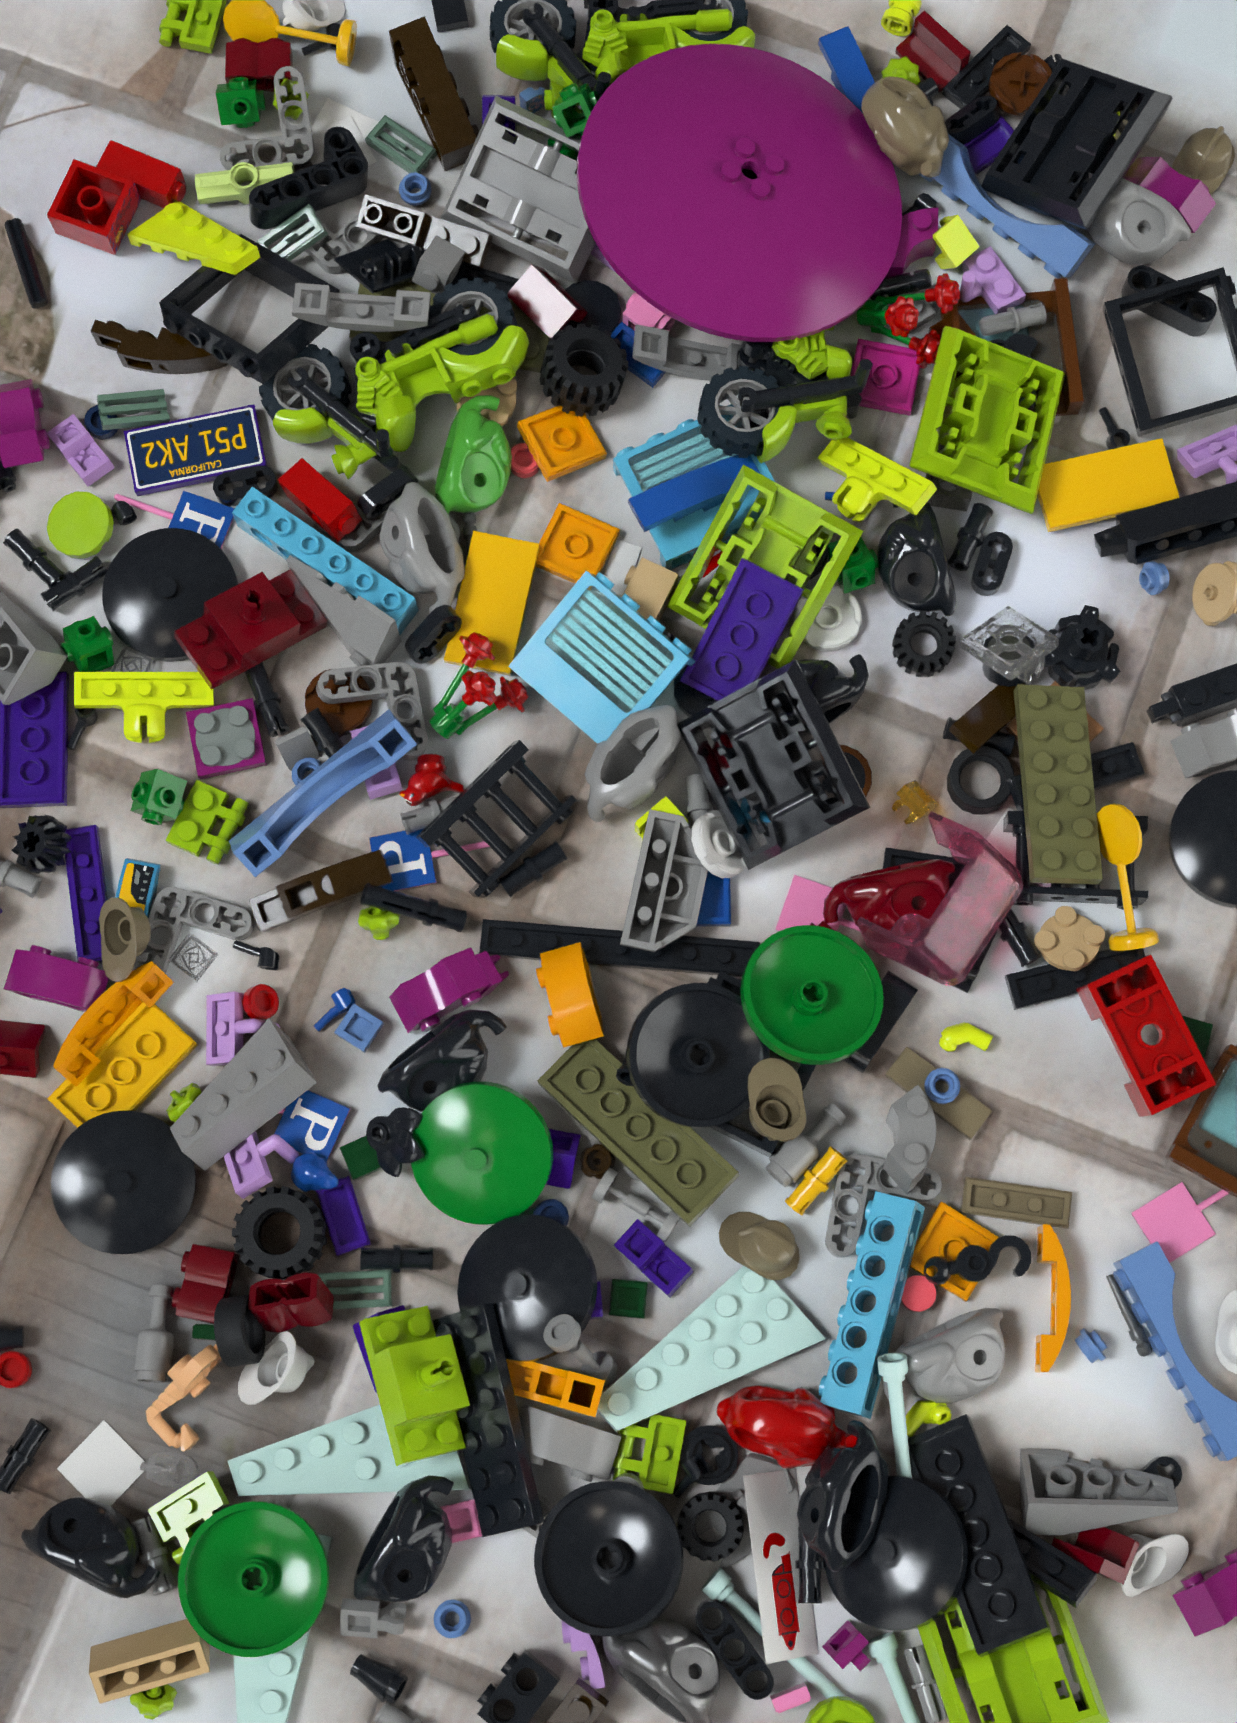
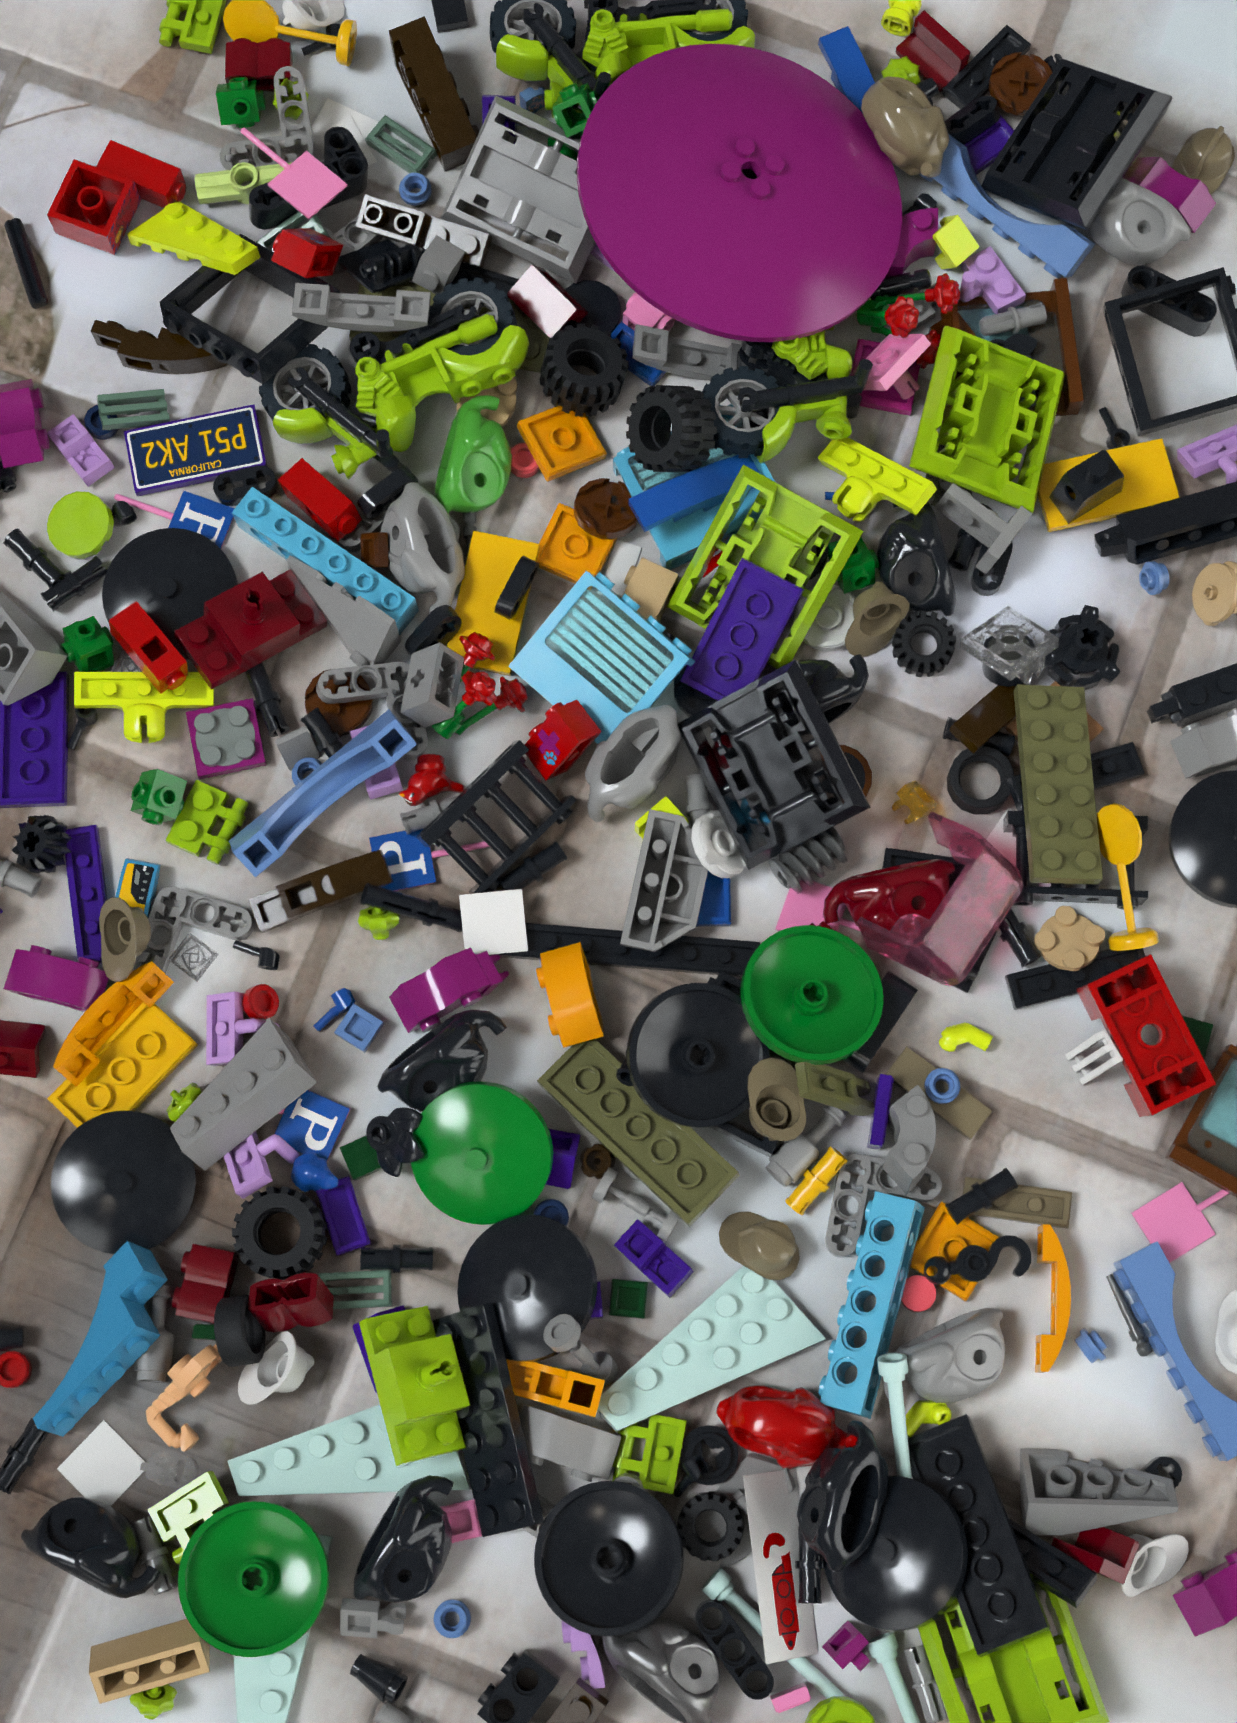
(114, 1341): none -> dark azure arch
(149, 648): none -> red brick
(303, 183): none -> bright pink piece
(306, 252): none -> red brick
(374, 549): none -> reddish brown tile
(432, 685): none -> light grey brick
(494, 922): none -> white sticker
(516, 587): none -> black beam
(561, 739): none -> red brick
(604, 509): none -> reddish brown tile
(651, 427): none -> black tyre
(809, 859): none -> dark grey piece
(833, 1088): none -> olive hinge
(876, 618): none -> dark tan piece
(881, 1110): none -> dark purple tile
(891, 363): none -> bright pink tile
(981, 523): none -> light grey bracket
(981, 1196): none -> black pin
(1083, 1063): none -> white tile
(1092, 483): none -> black torso

